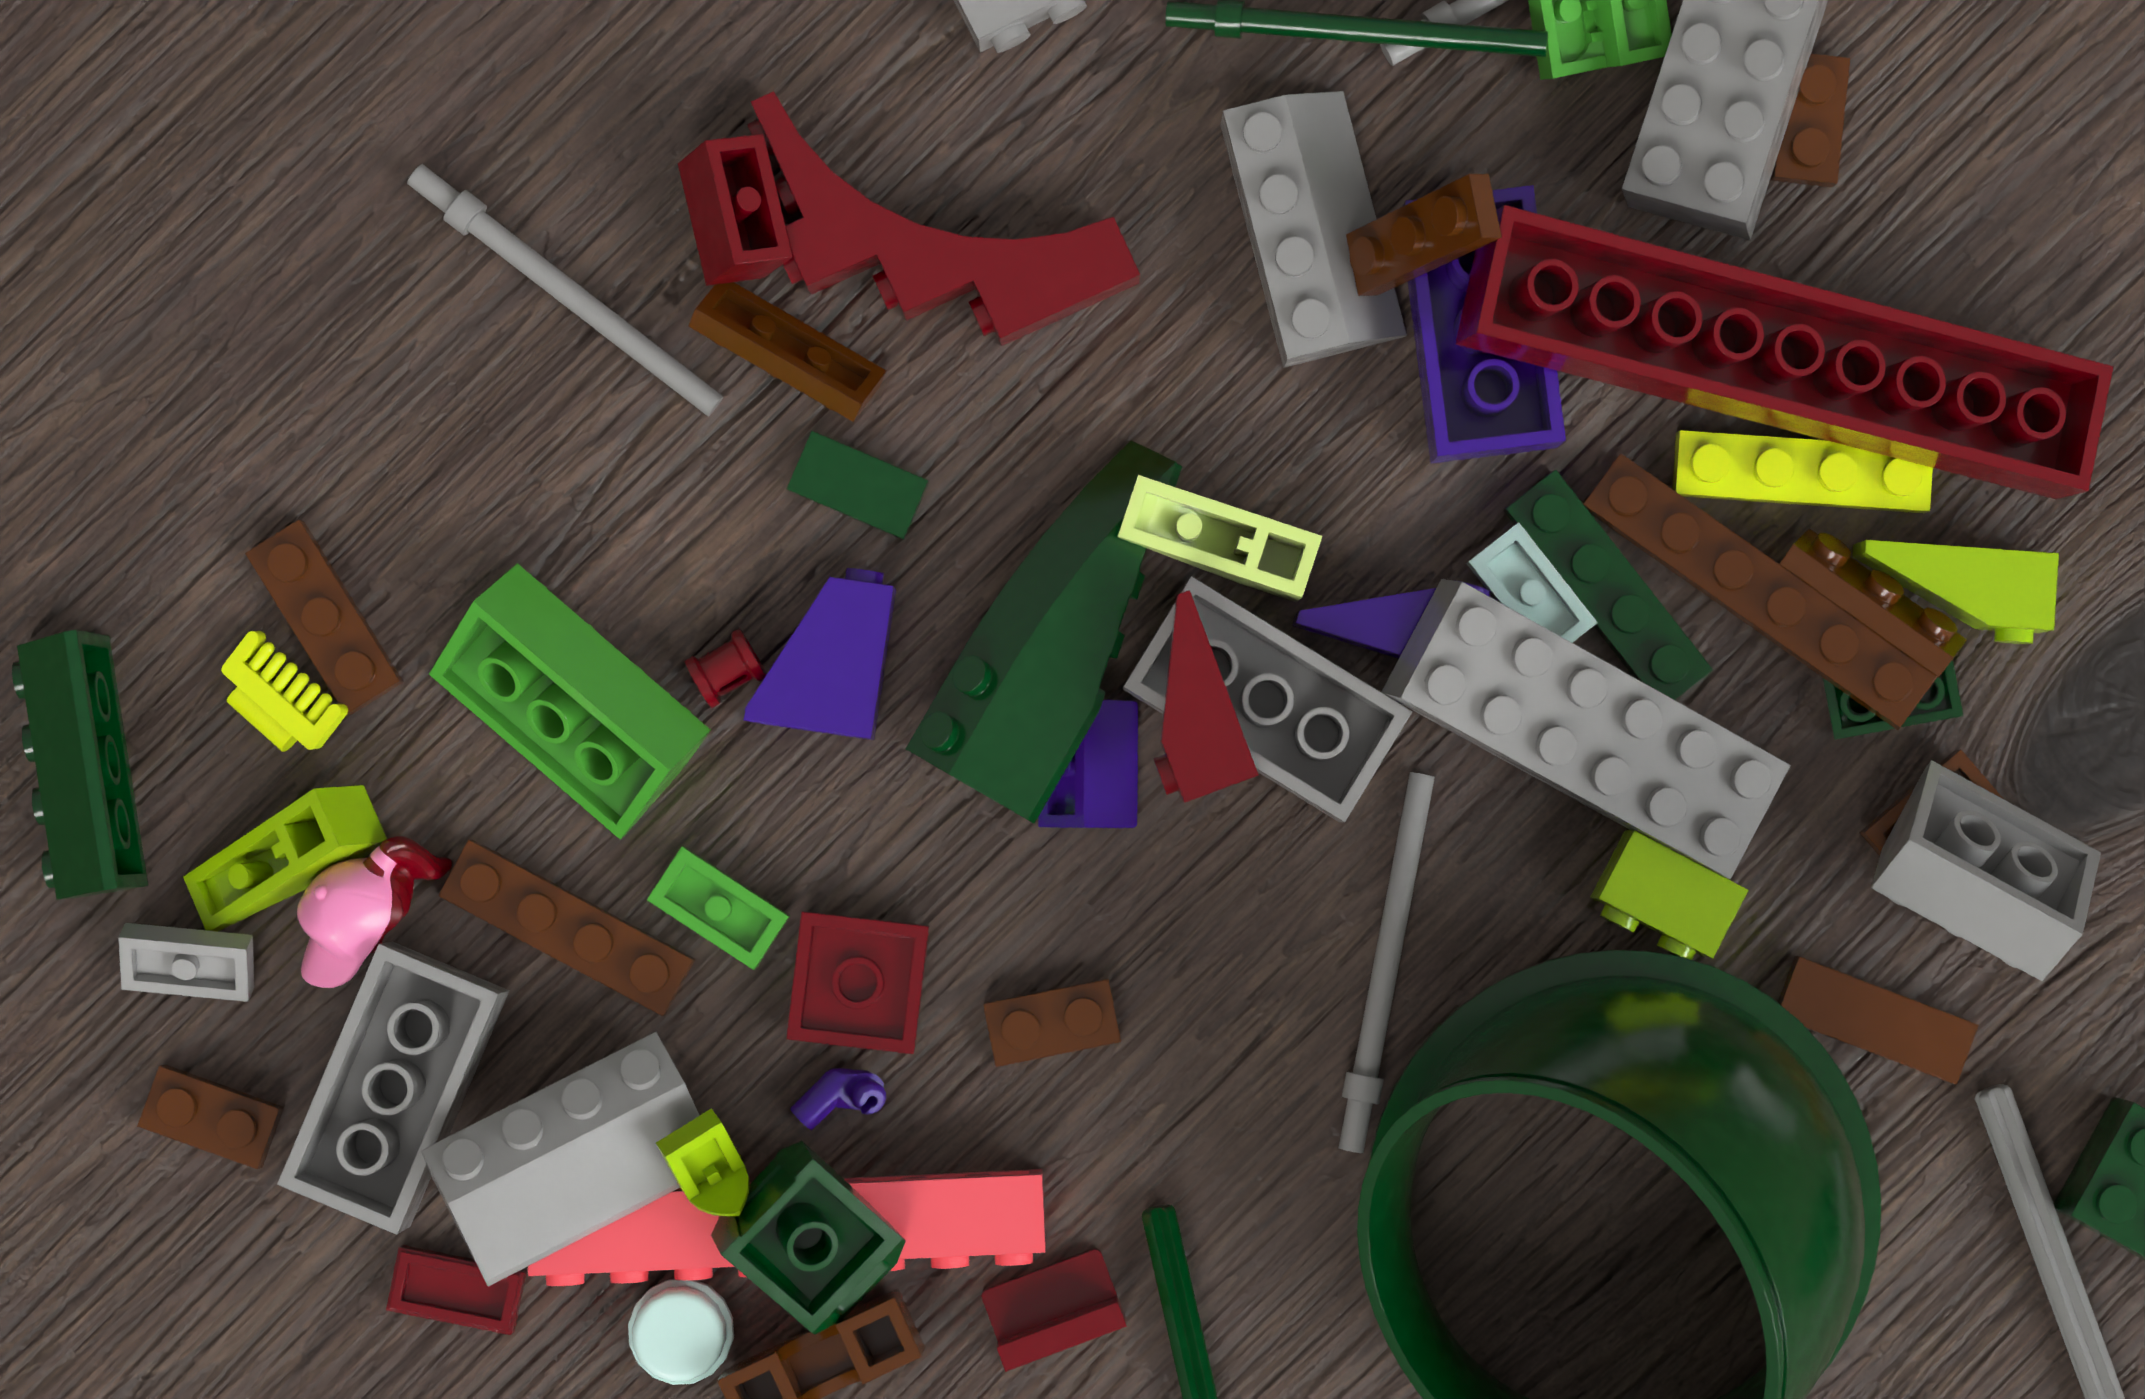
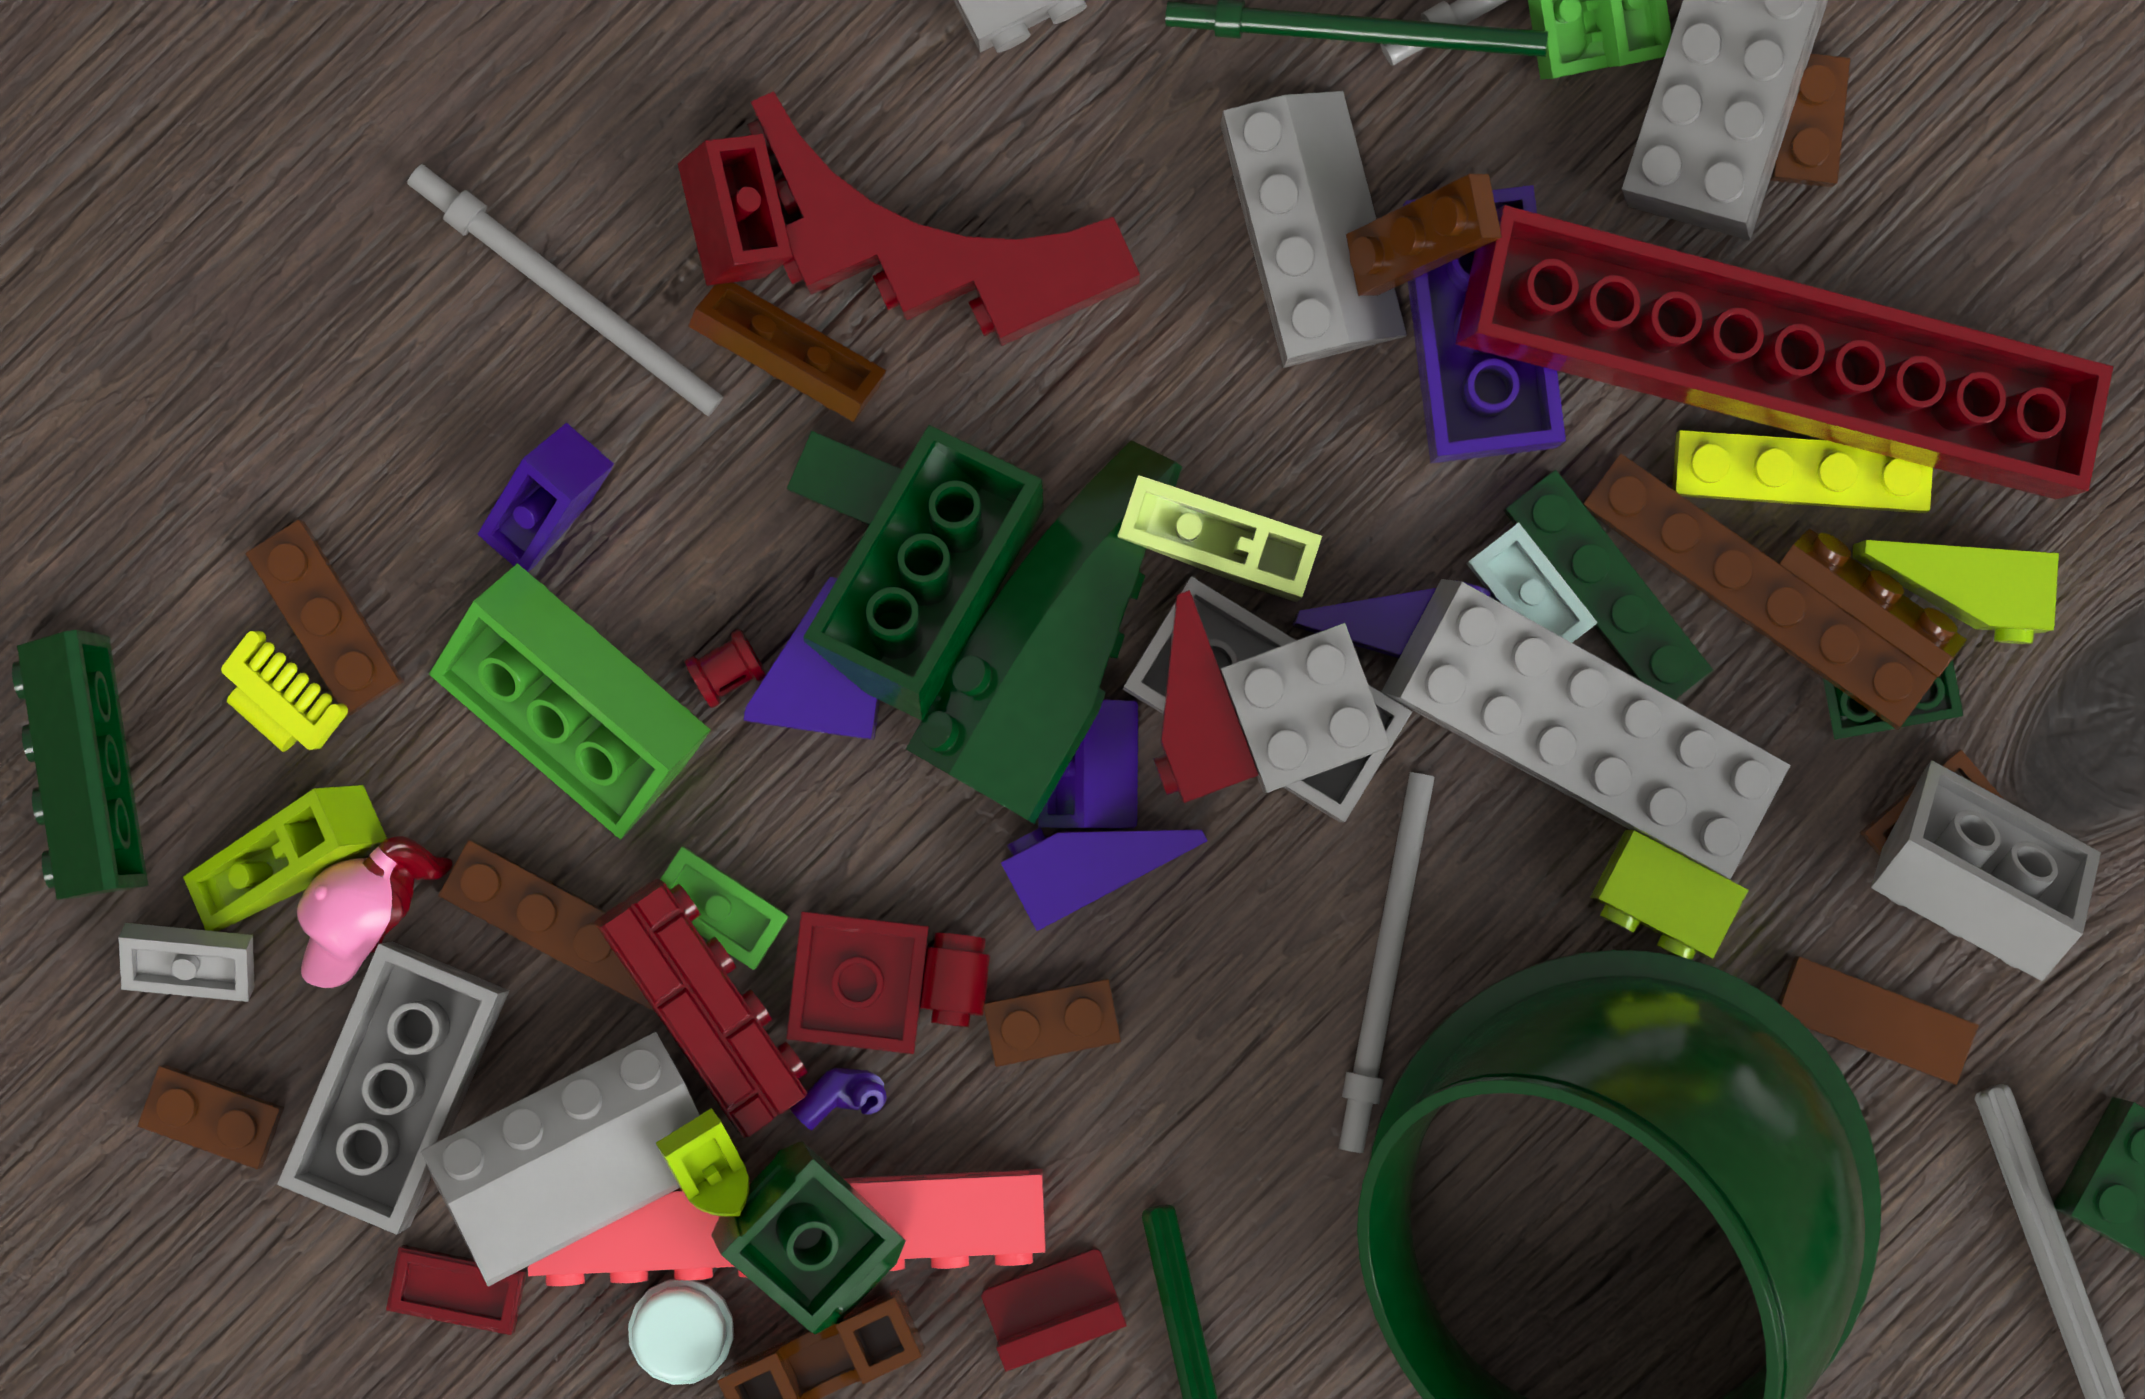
(545, 497): none -> dark purple slope
(702, 1006): none -> dark red brick
(926, 571): none -> dark green slope
(955, 979): none -> dark red brick
(1079, 867): none -> dark purple slope
(1305, 708): none -> light grey brick

